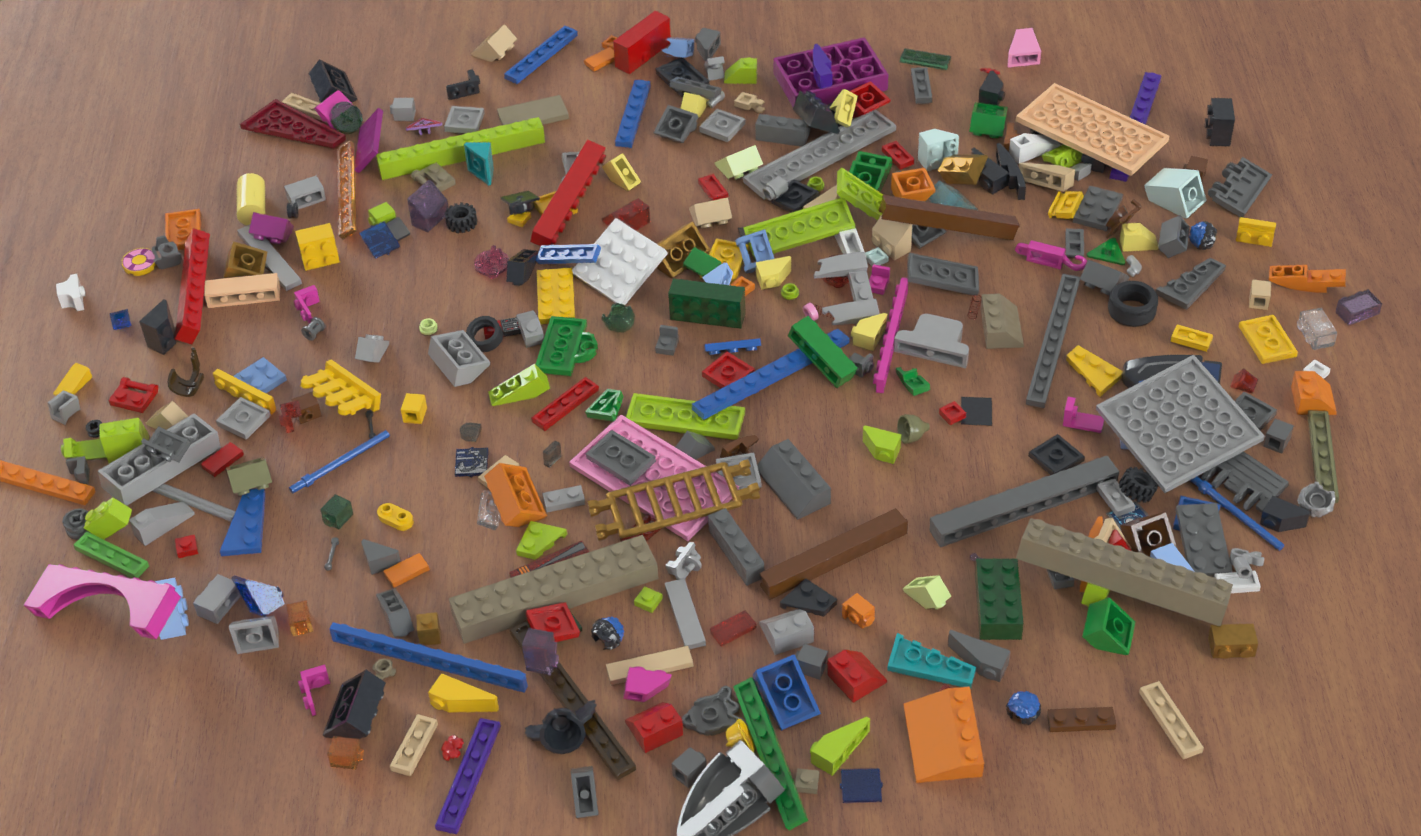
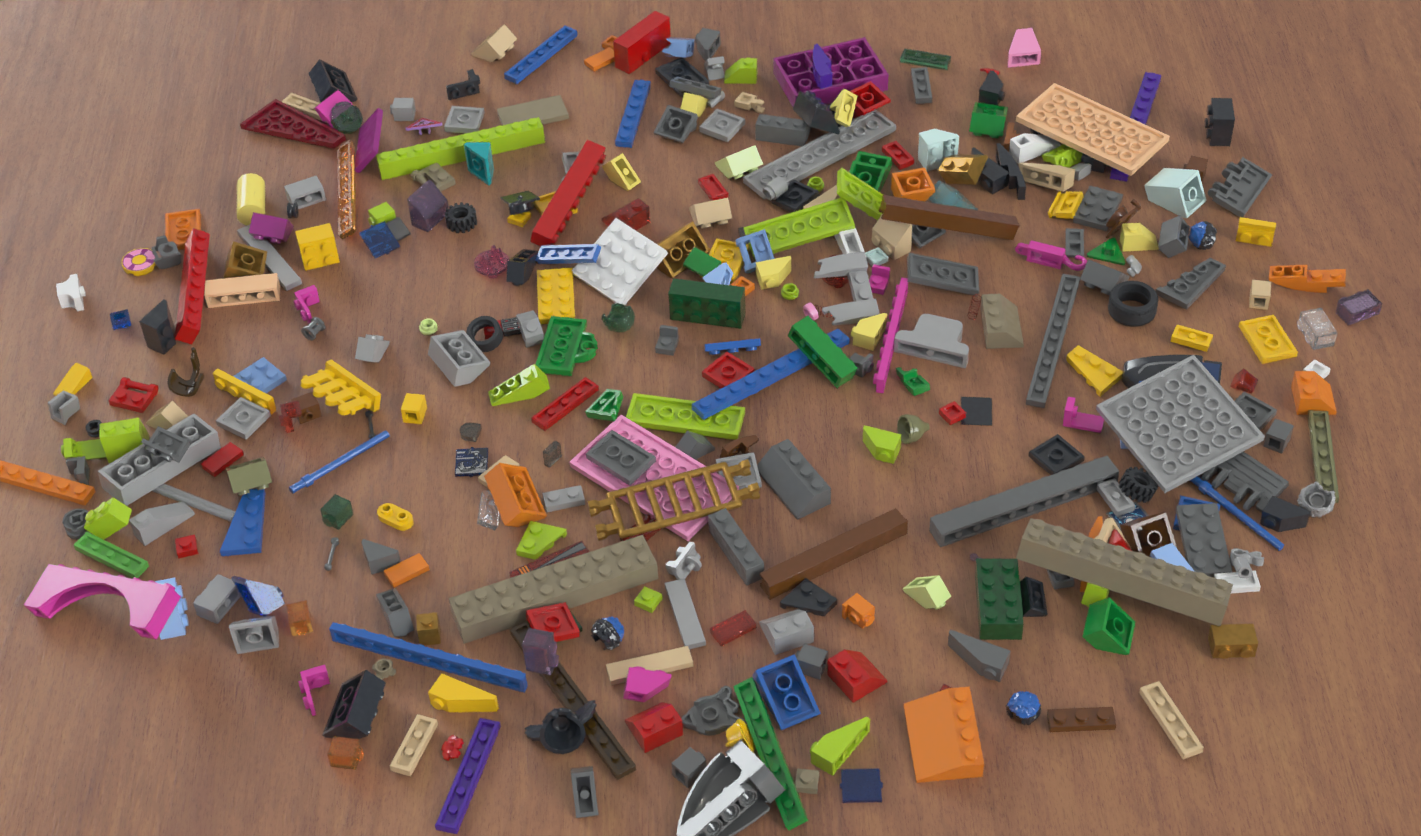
(917, 661): teal wing -> none
(1033, 598): none -> black slope

